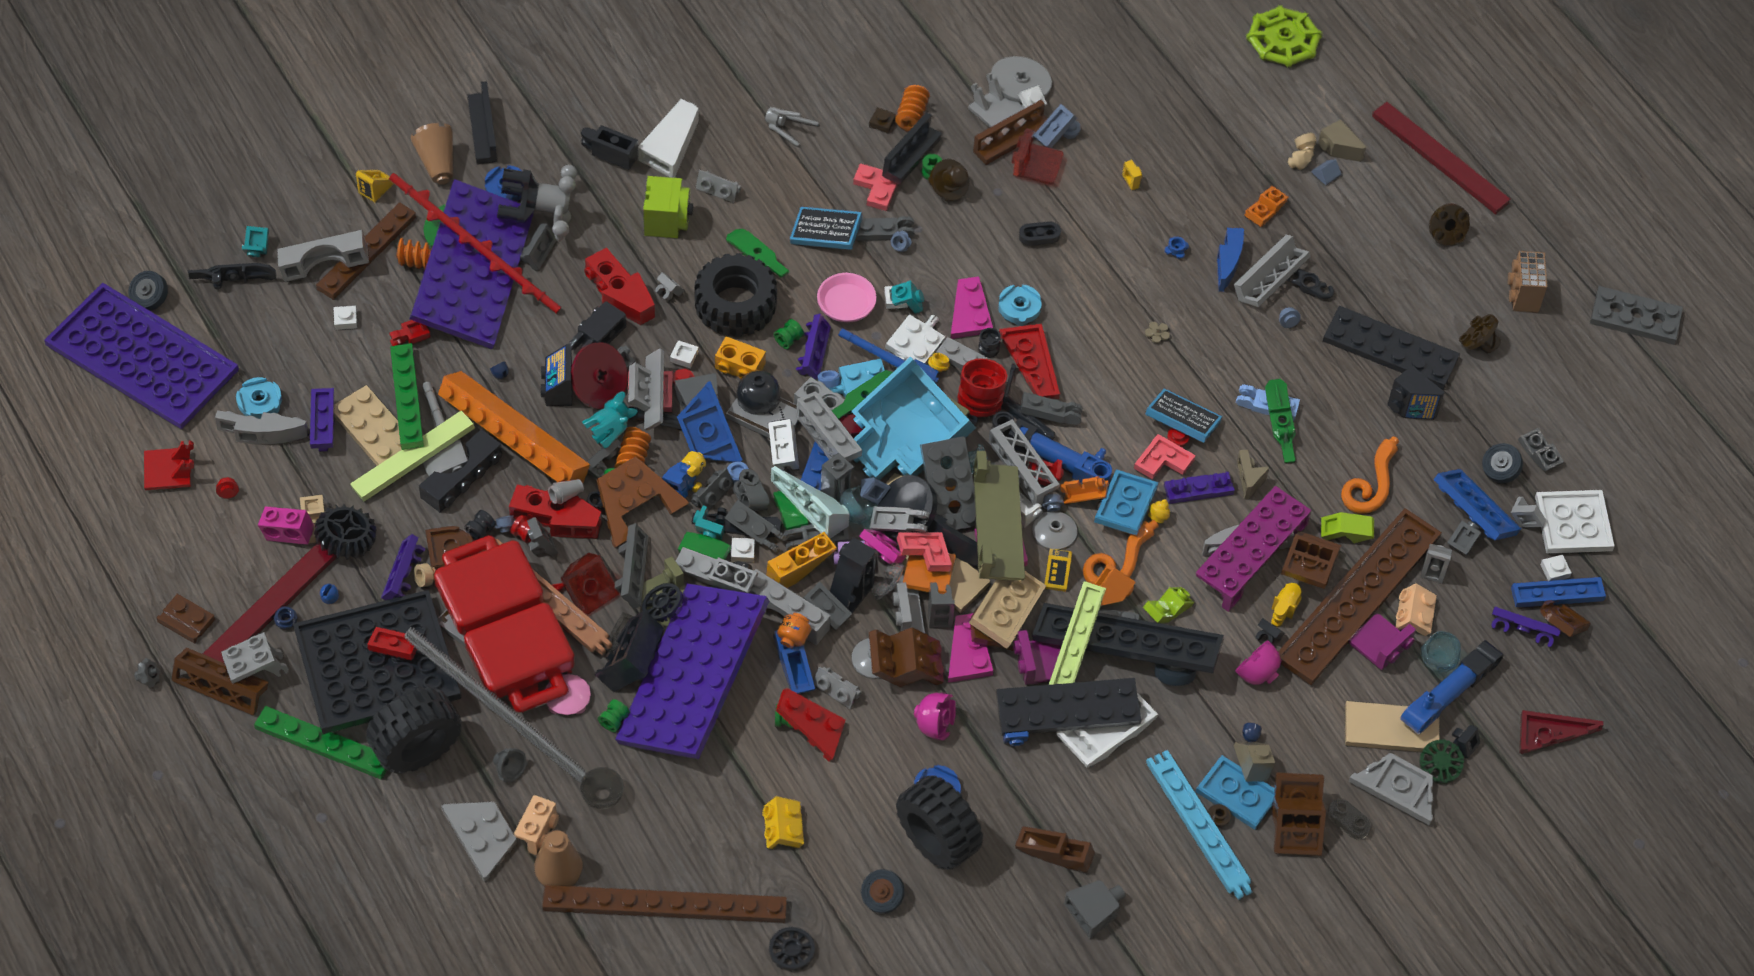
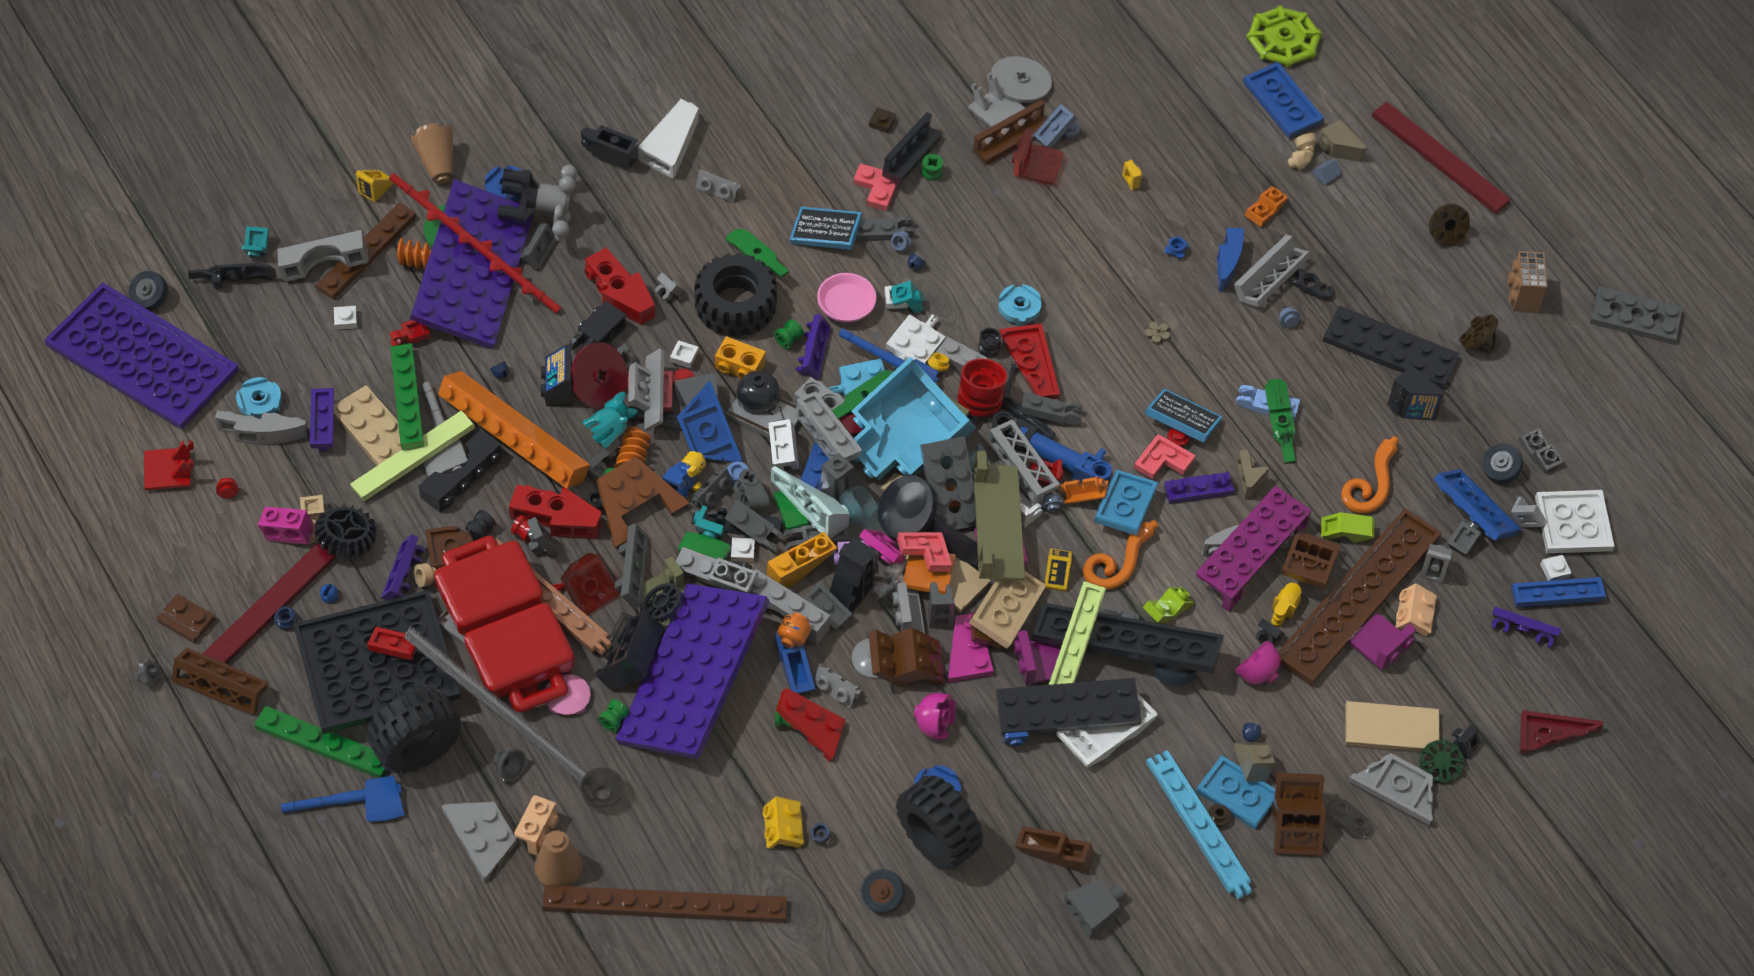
(252, 657): light grey plate -> none
(380, 794): none -> blue piece
(482, 126): black fence -> none
(504, 523): sand blue plate -> none
(563, 491): light grey cone -> none
(666, 207): lime piece -> none
(778, 117): light grey plant -> none
(791, 948): black wheel -> none
(825, 831): none -> dark blue hinge
(829, 378): medium blue tile -> none
(873, 490): sand blue slope -> none
(897, 519): light grey hinge -> none
(912, 106): orange piece -> none
(917, 261): none -> dark blue hinge
(949, 180): dark brown plate -> none
(970, 309): dark pink wing -> none
(1031, 96): white plate -> none
(1039, 233): black plate -> none
(1051, 537): light grey dish -> none
(1116, 584): orange slope -> none
(1159, 511): yellow plate -> none
(1283, 100): none -> blue plate
(1441, 651): clear light blue hair -> none
(1469, 672): blue piece -> none
(1564, 618): reddish brown tile -> none

